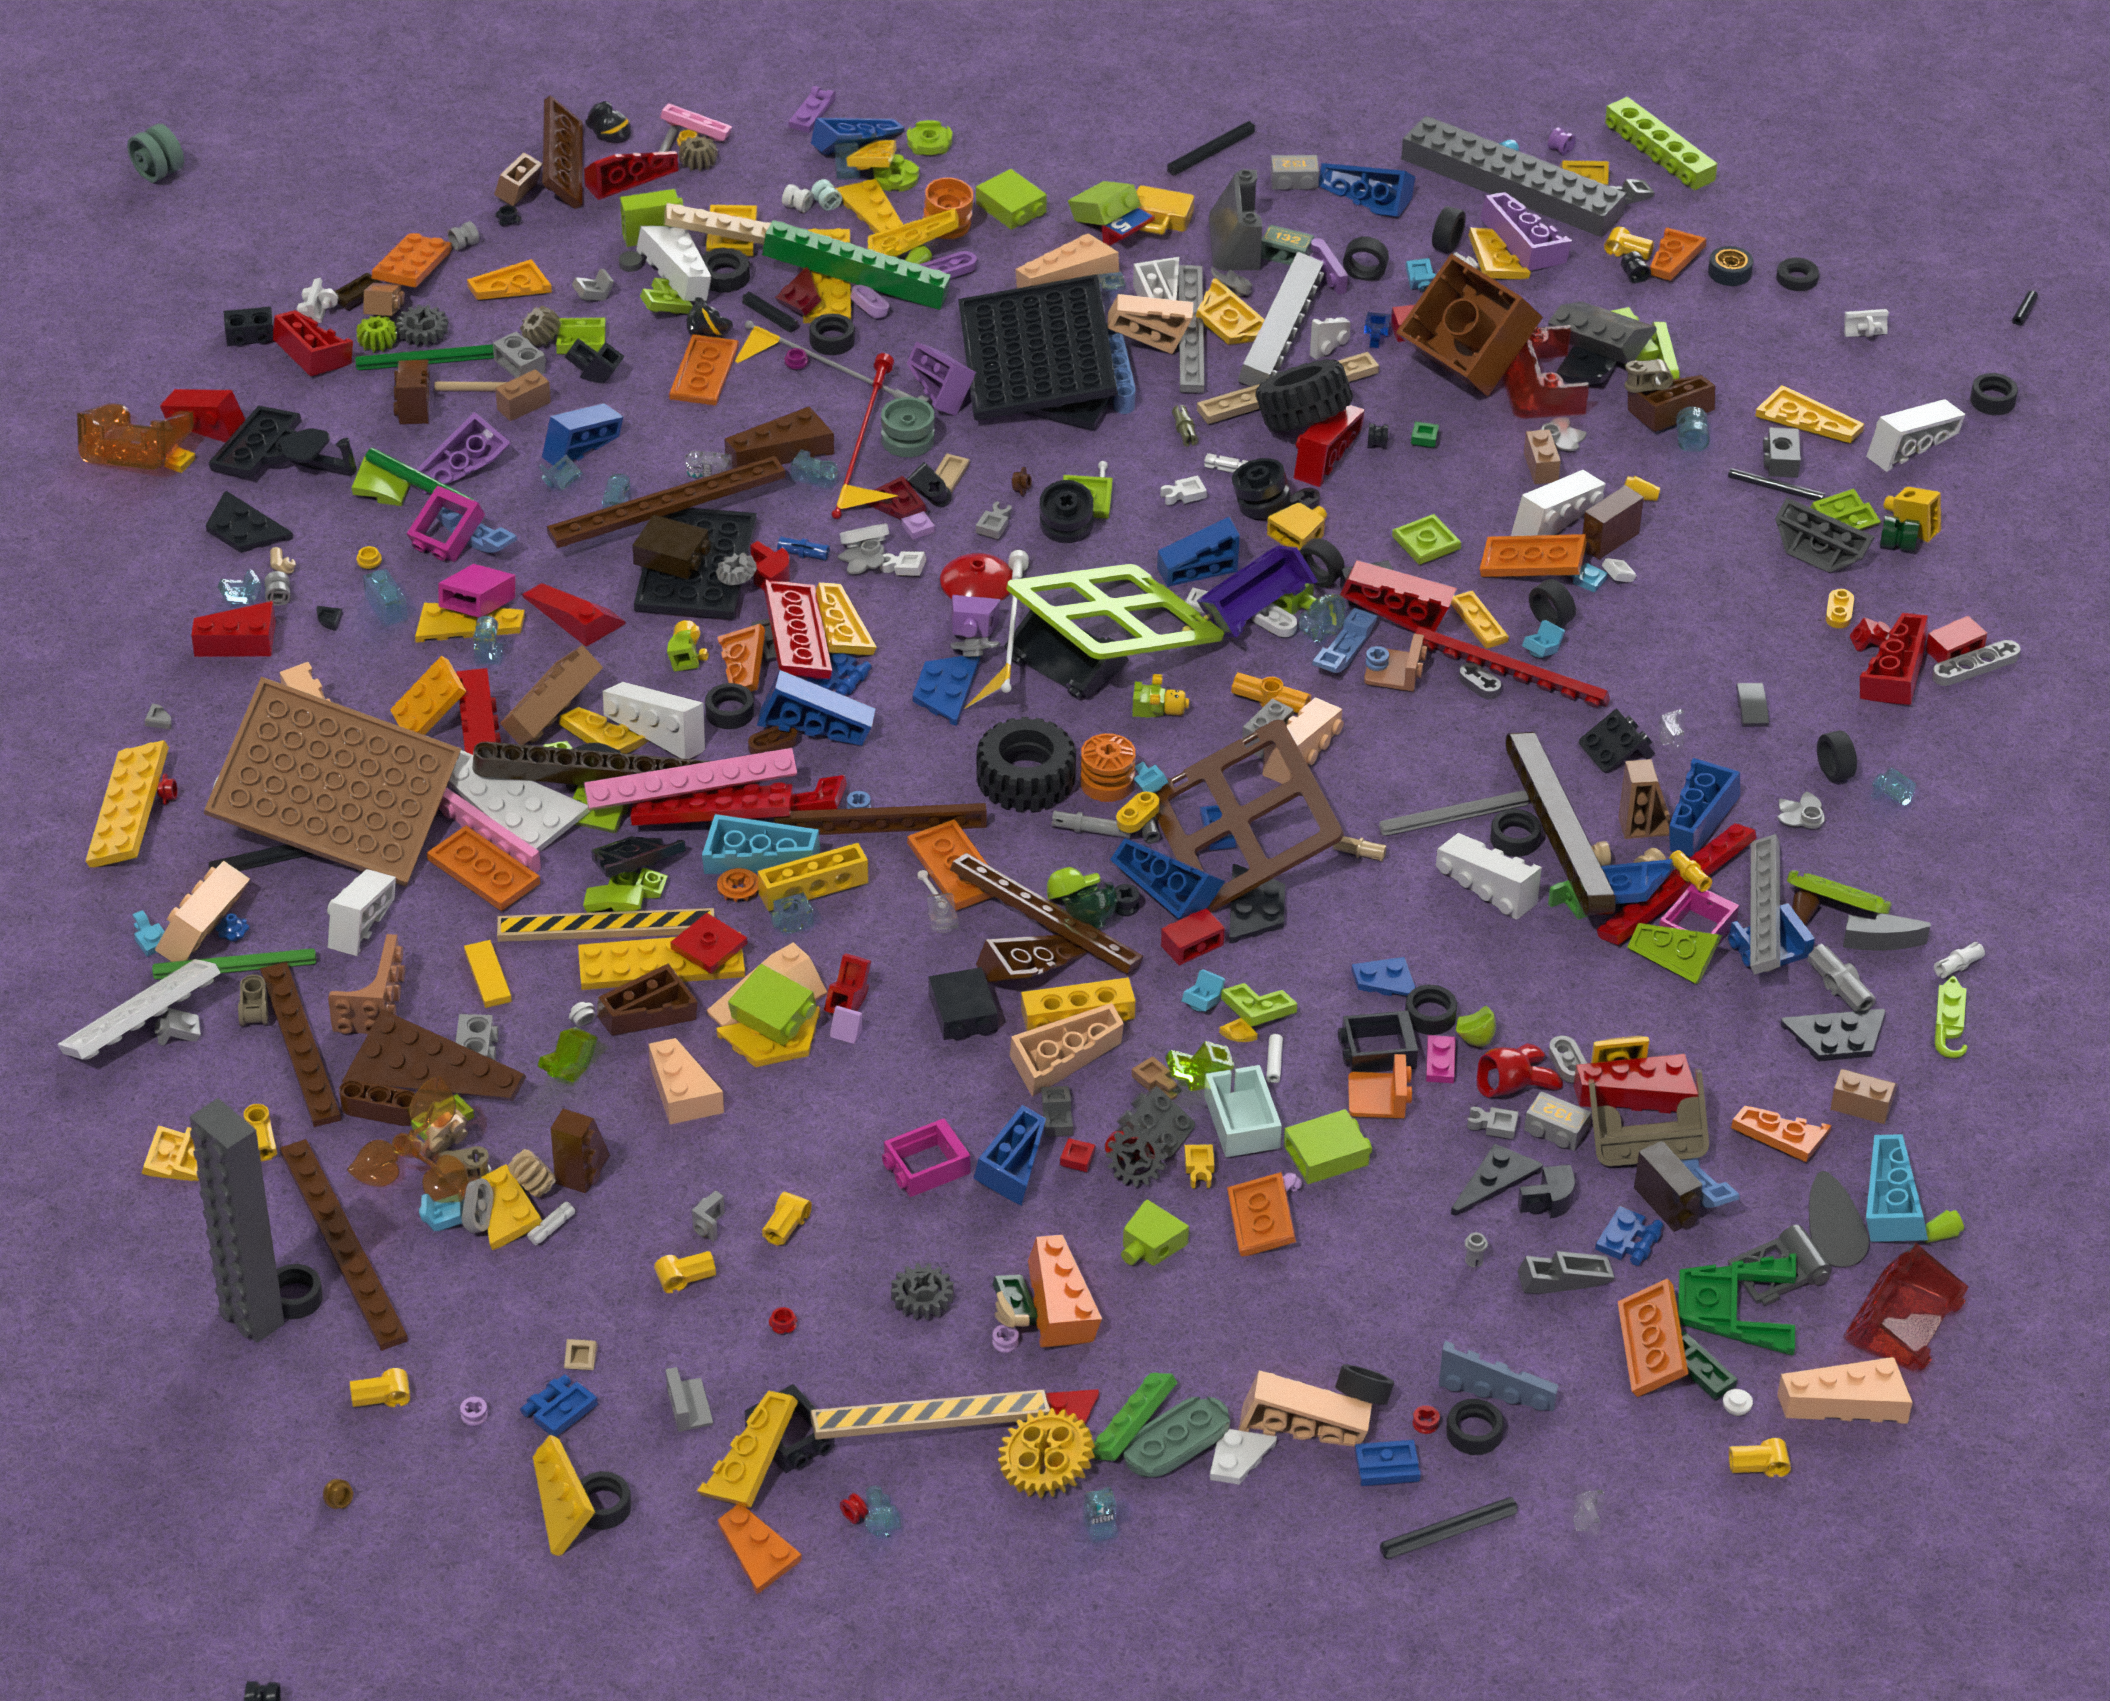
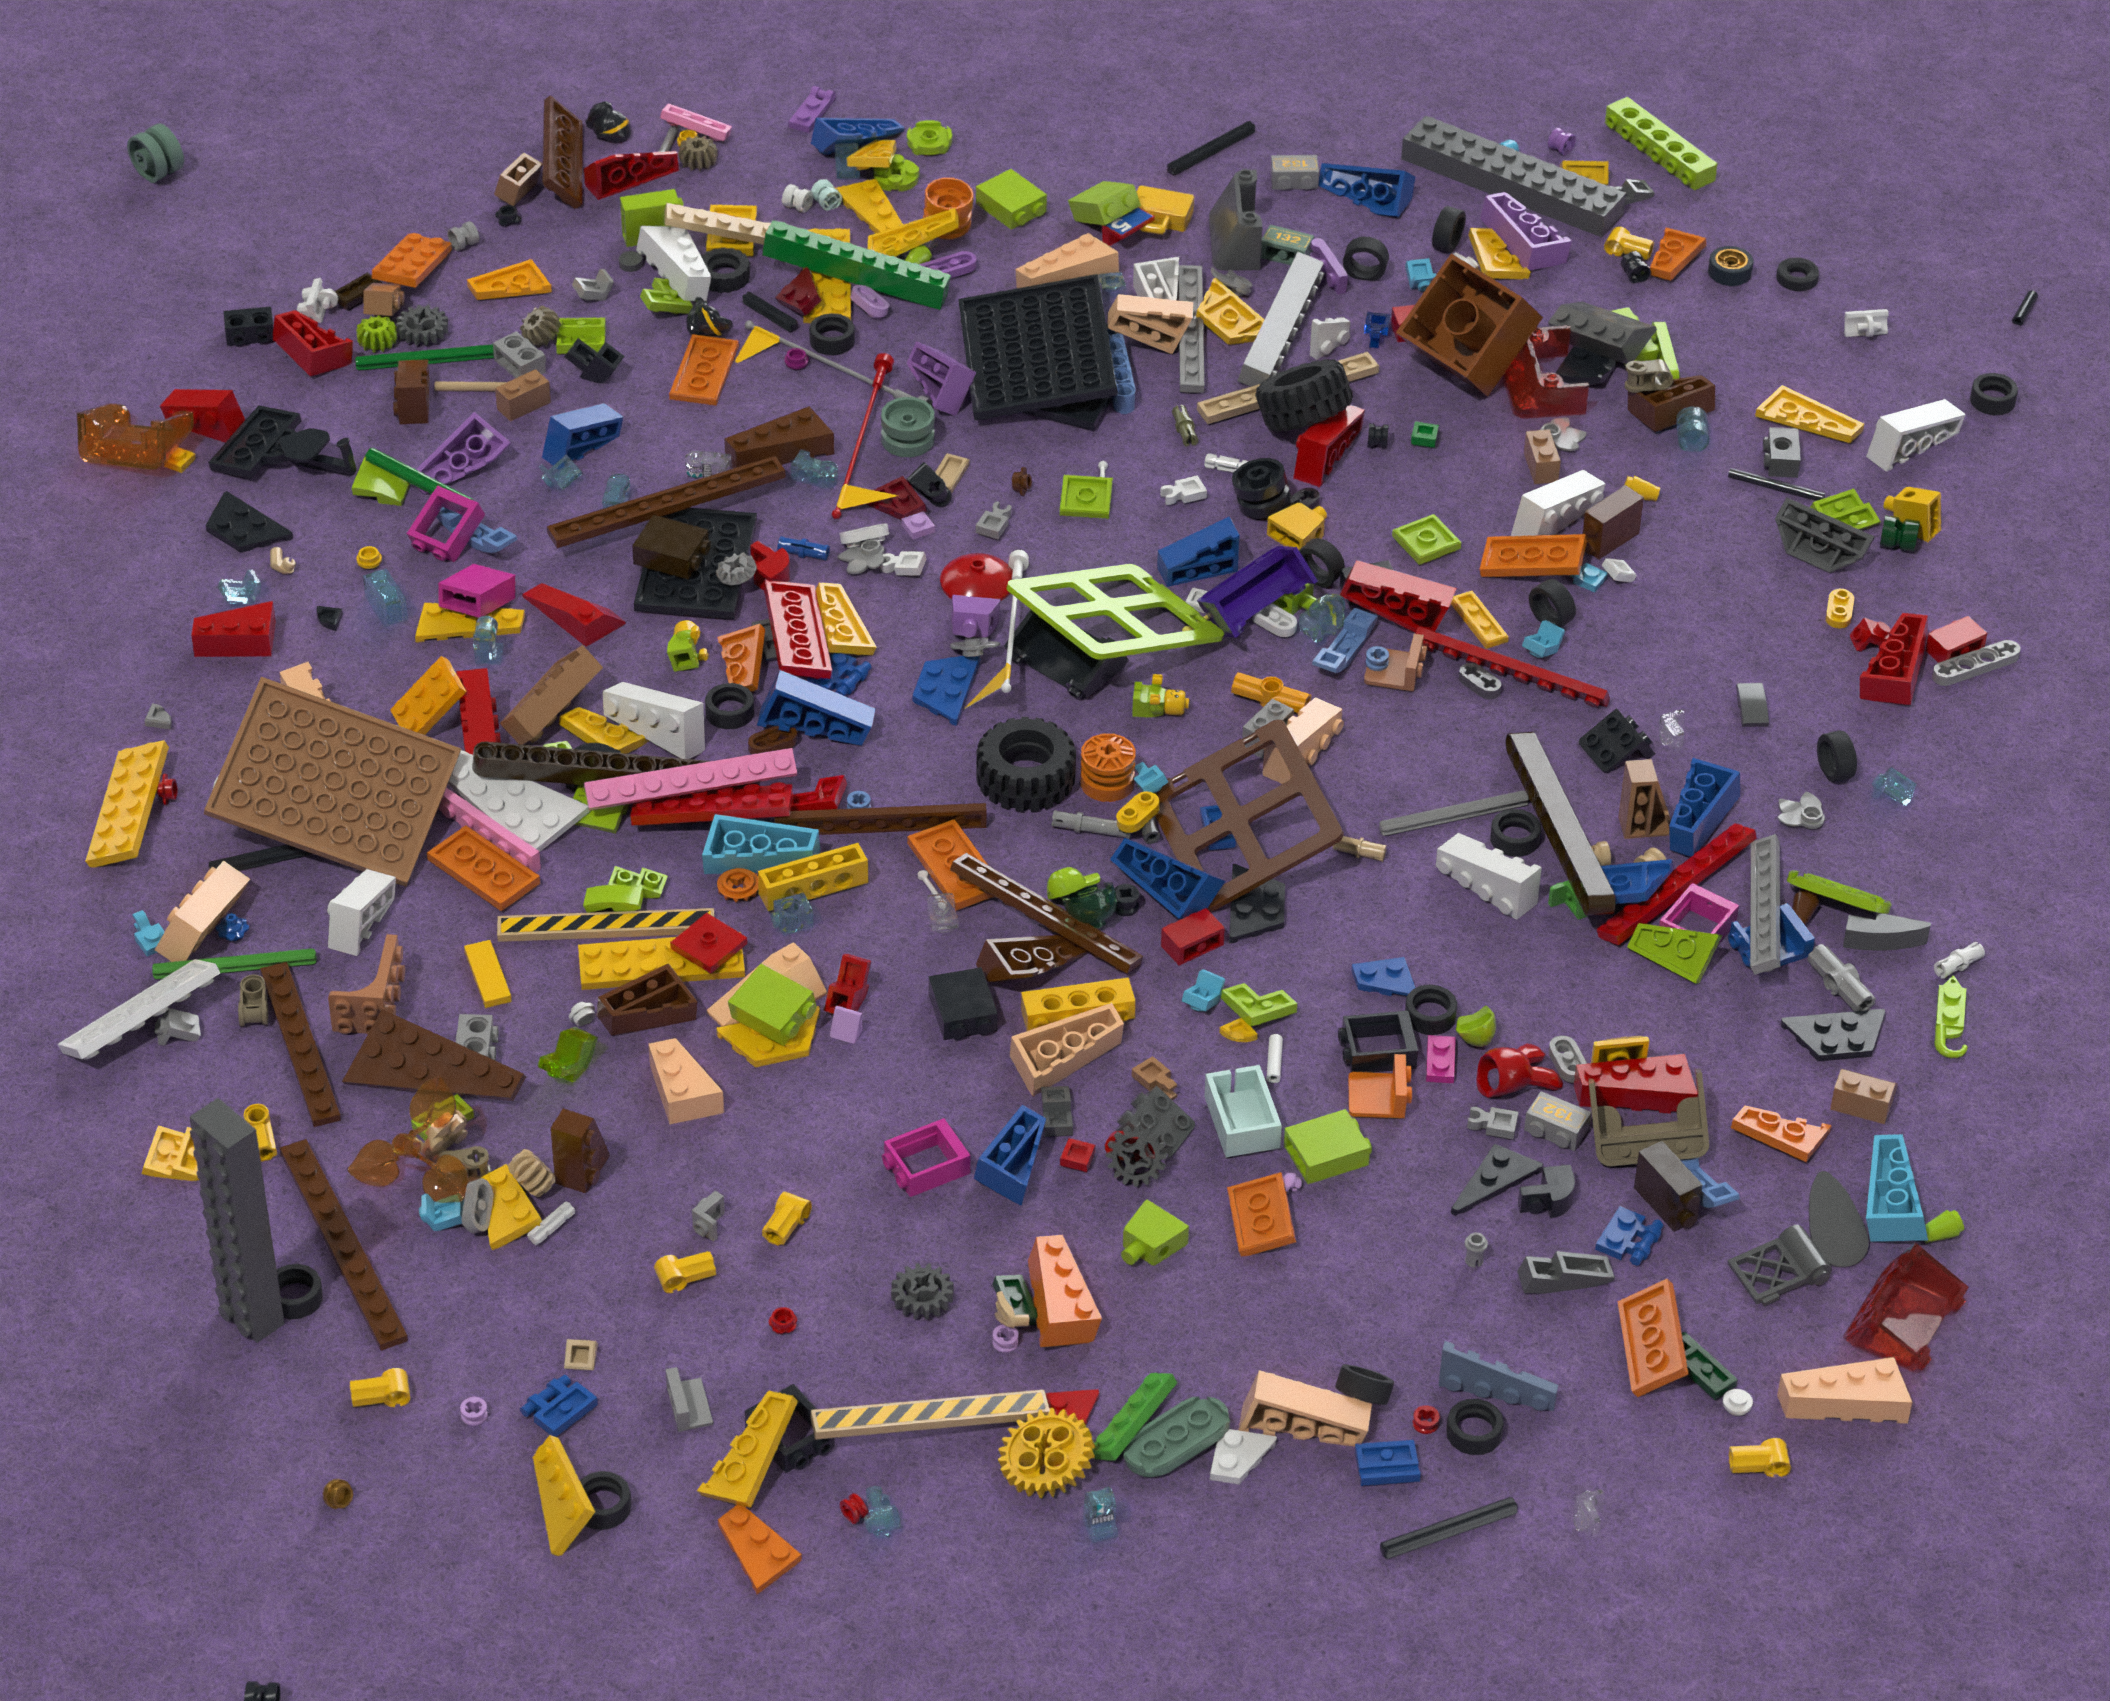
(277, 588): light grey wheel -> none
(376, 1102): reddish brown beam -> none
(632, 853): black wing -> none
(1066, 511): black wheel -> none
(1193, 1069): clear neon green brick -> none
(1200, 1163): yellow plate -> none
(1690, 871): yellow pin -> none
(1710, 1301): green wing -> none

